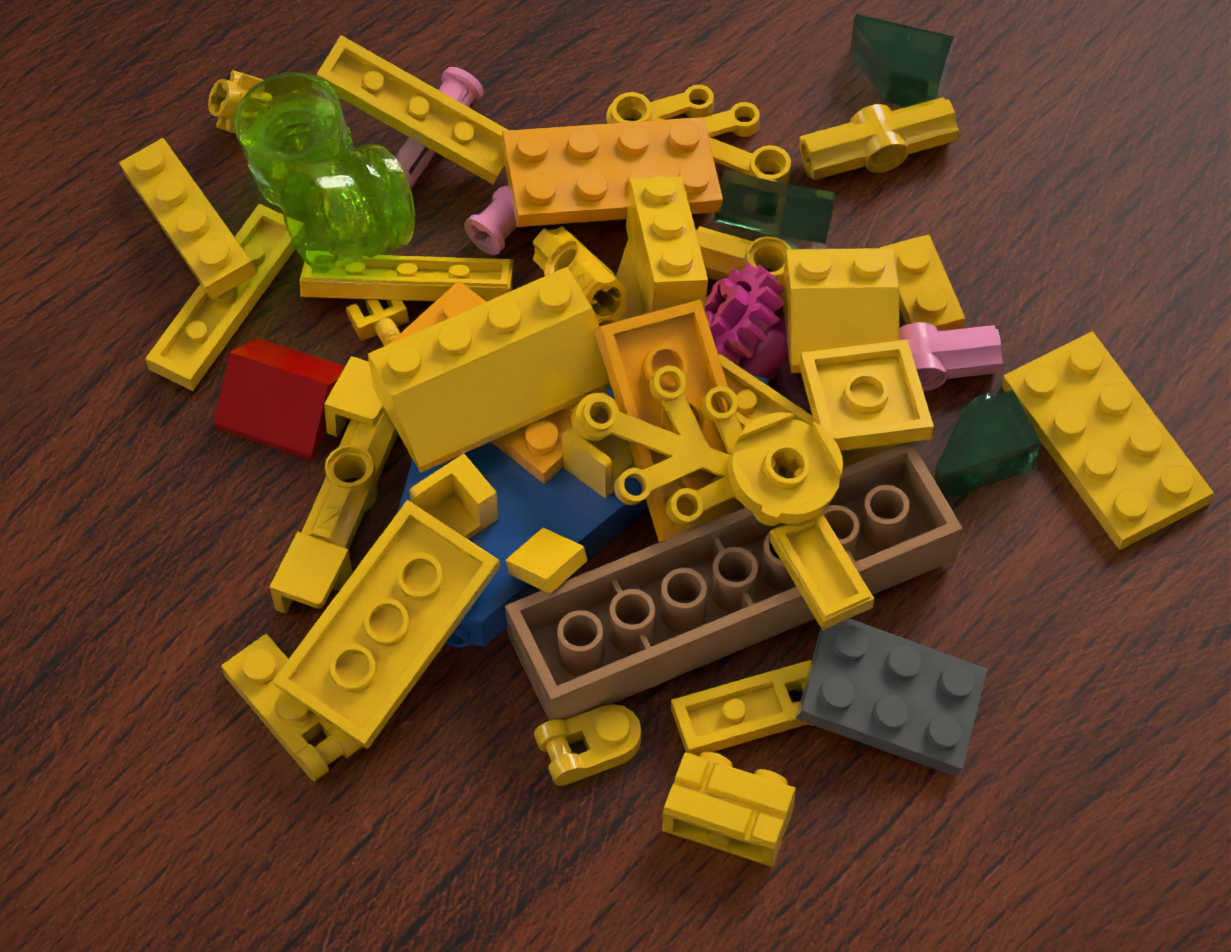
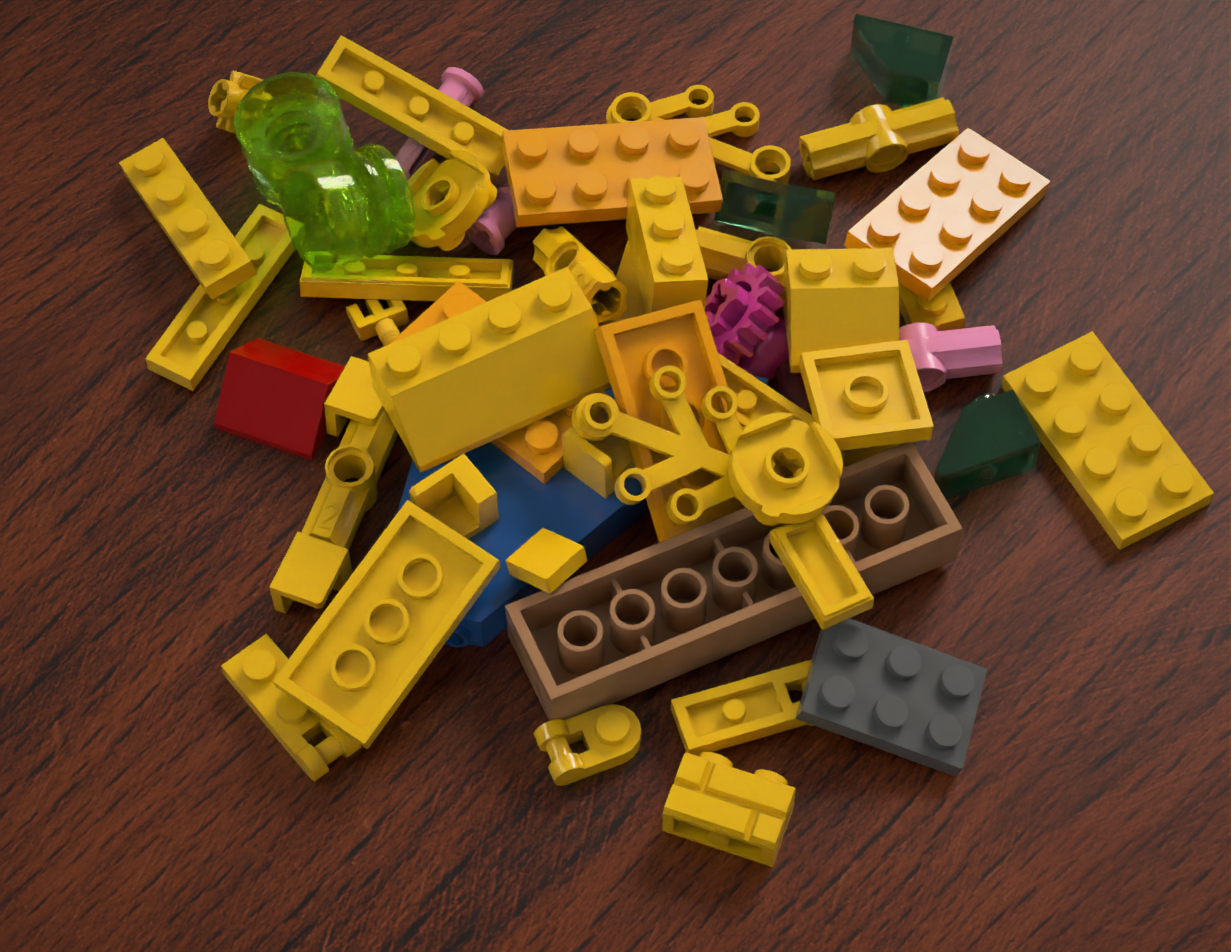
(466, 193): none -> yellow plate
(949, 212): none -> plate

